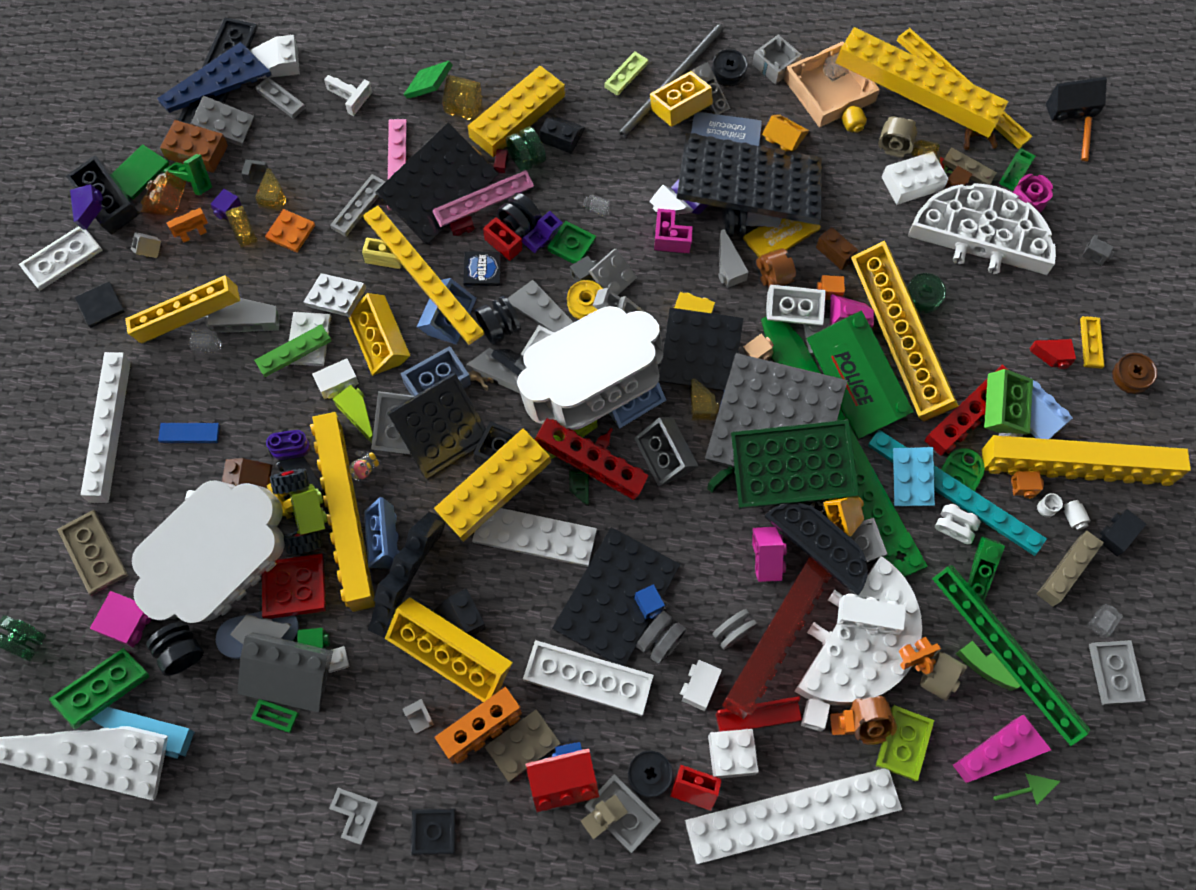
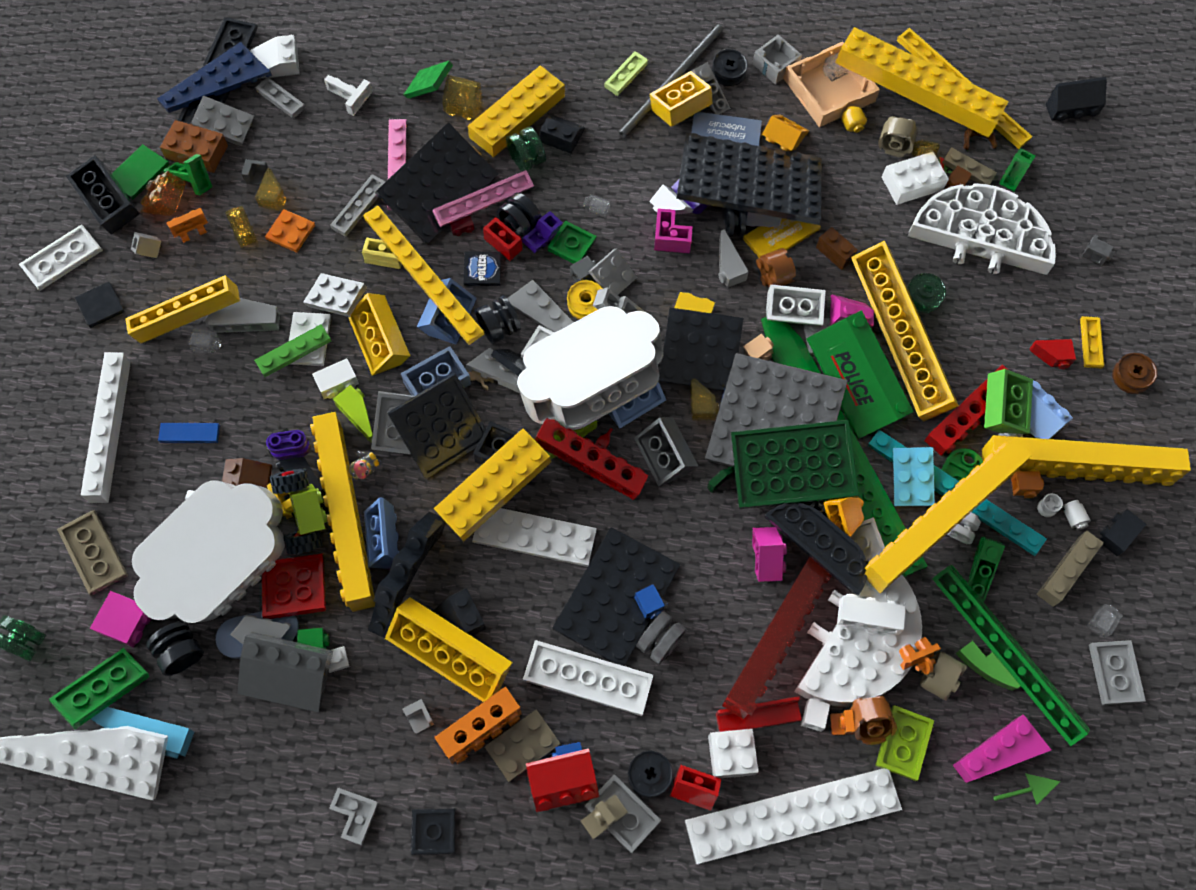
(85, 205): dark purple slope -> none
(224, 202): dark purple brick -> none
(291, 722): green tile -> none
(500, 160): dark red piece -> none
(579, 485): dark green tile -> none
(701, 684): white brick -> none
(734, 629): light grey wheel -> none
(832, 285): orange brick -> none
(946, 514): none -> yellow brick
(1034, 190): dark pink brick -> none
(1086, 139): orange bar -> none

